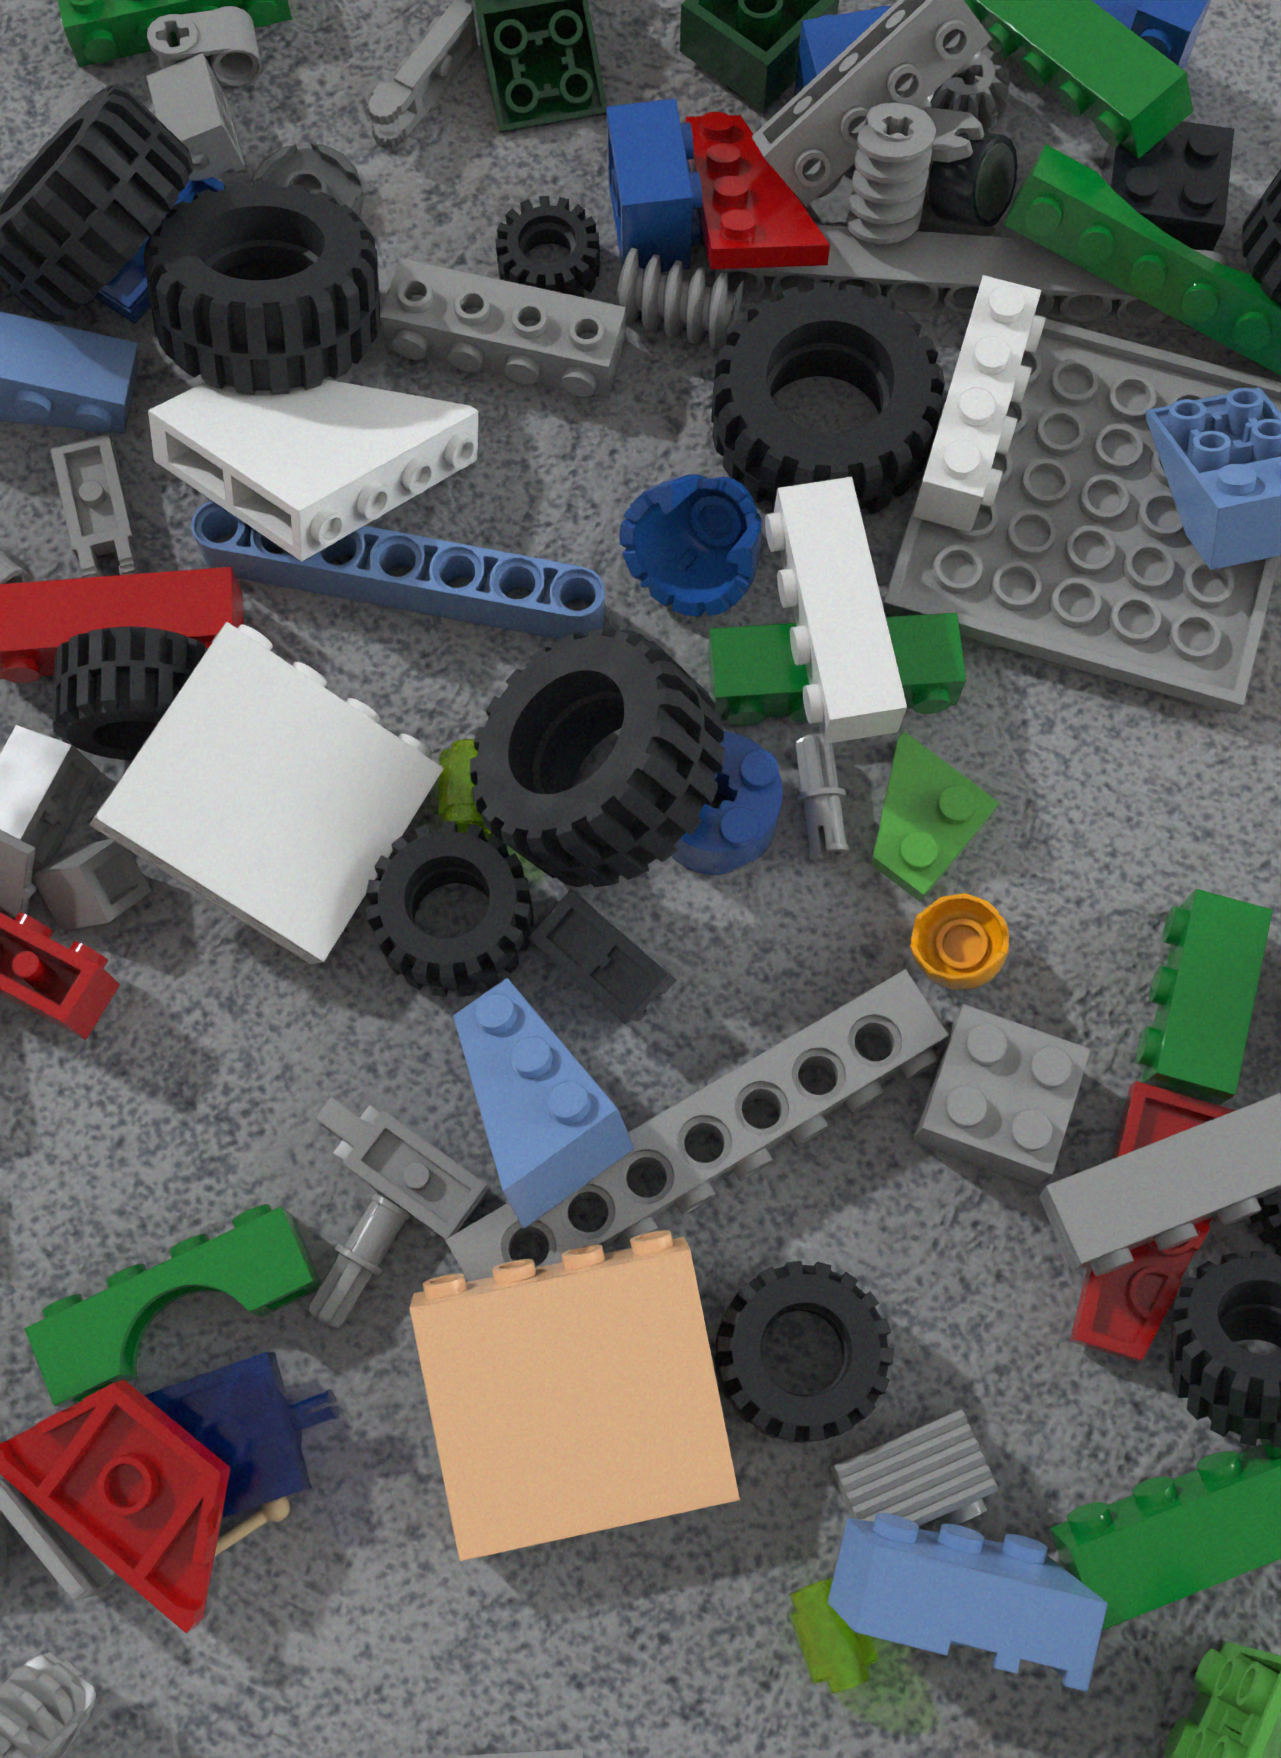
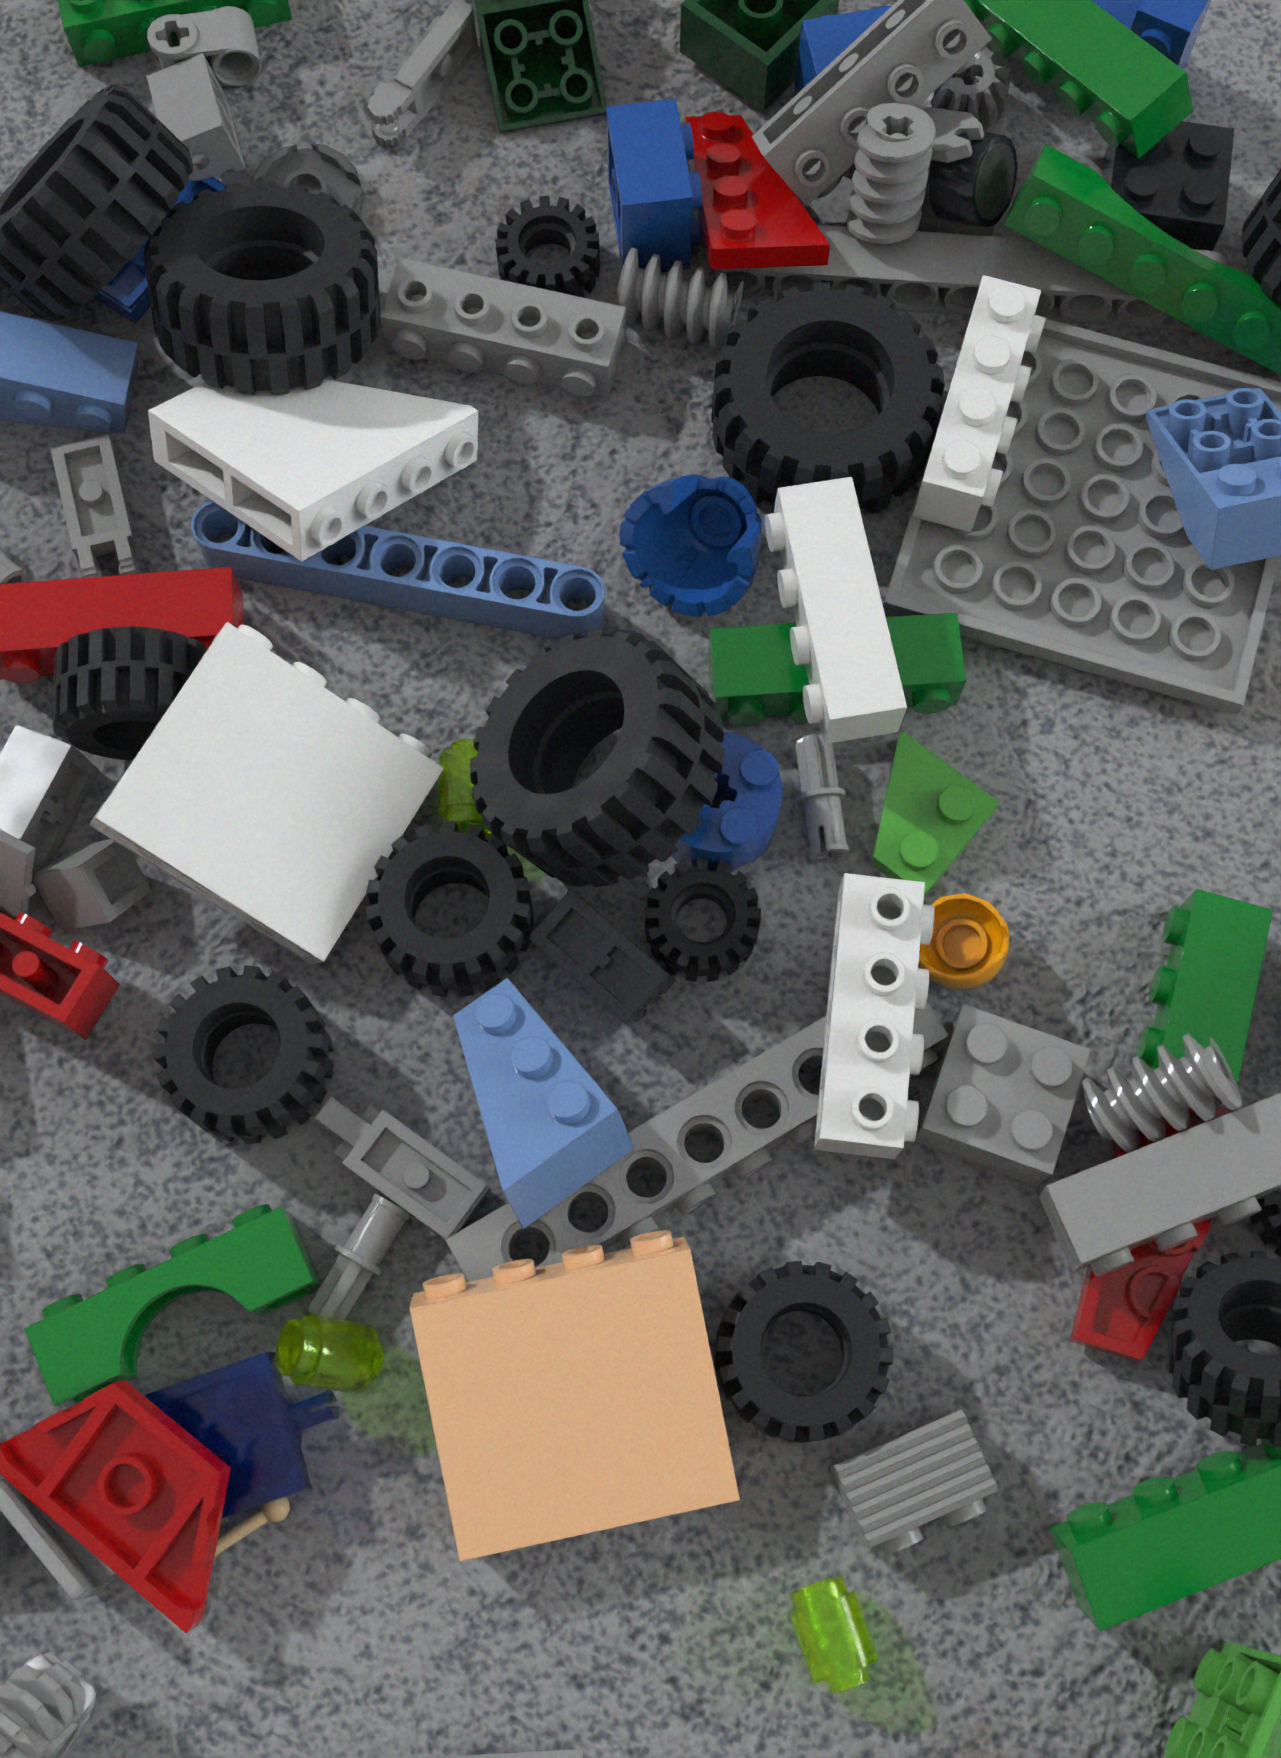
(208, 1019): none -> black tyre
(329, 1353): none -> clear neon green brick
(702, 883): none -> black tyre
(871, 1017): none -> white brick
(966, 1593): medium blue wedge -> none
(1161, 1095): none -> light grey piece

